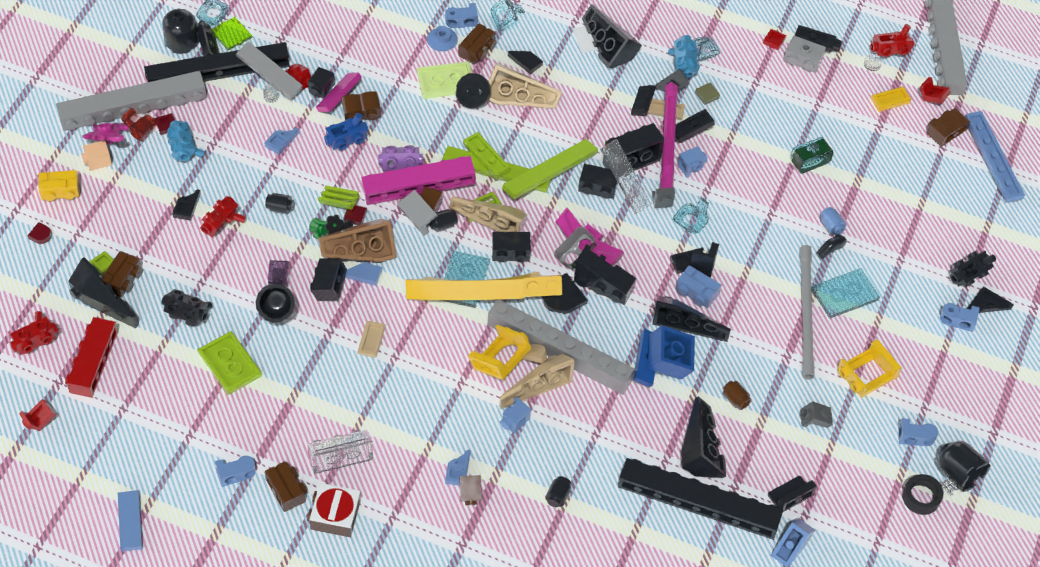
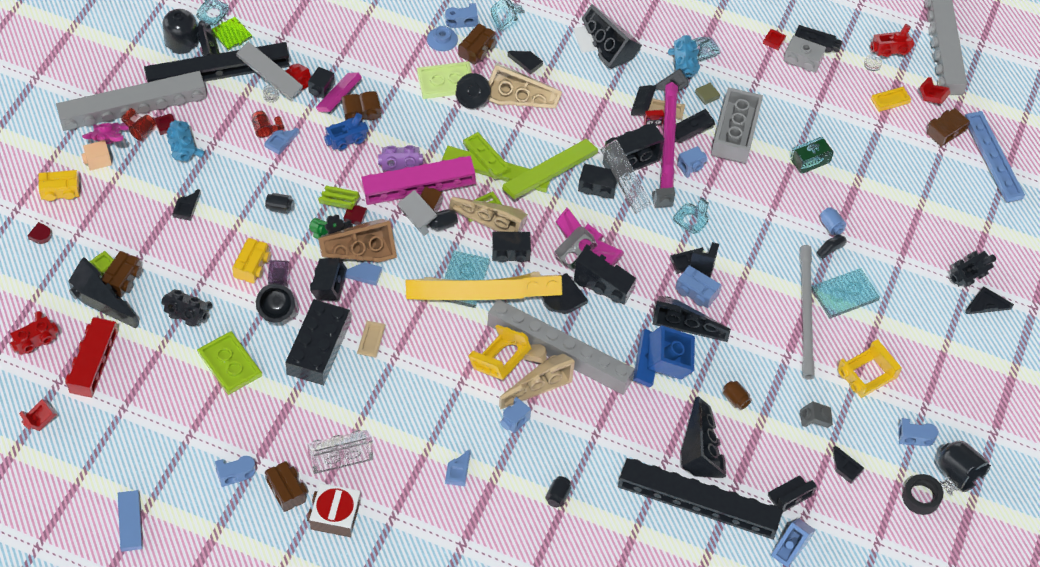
(223, 212): red brick -> none
(251, 261): none -> yellow brick
(263, 126): none -> clear red piece
(318, 342): none -> black brick
(470, 489): brick -> none
(654, 116): none -> red tile
(737, 125): none -> light grey brick
(846, 466): none -> black tile
(959, 317): medium blue leg -> none

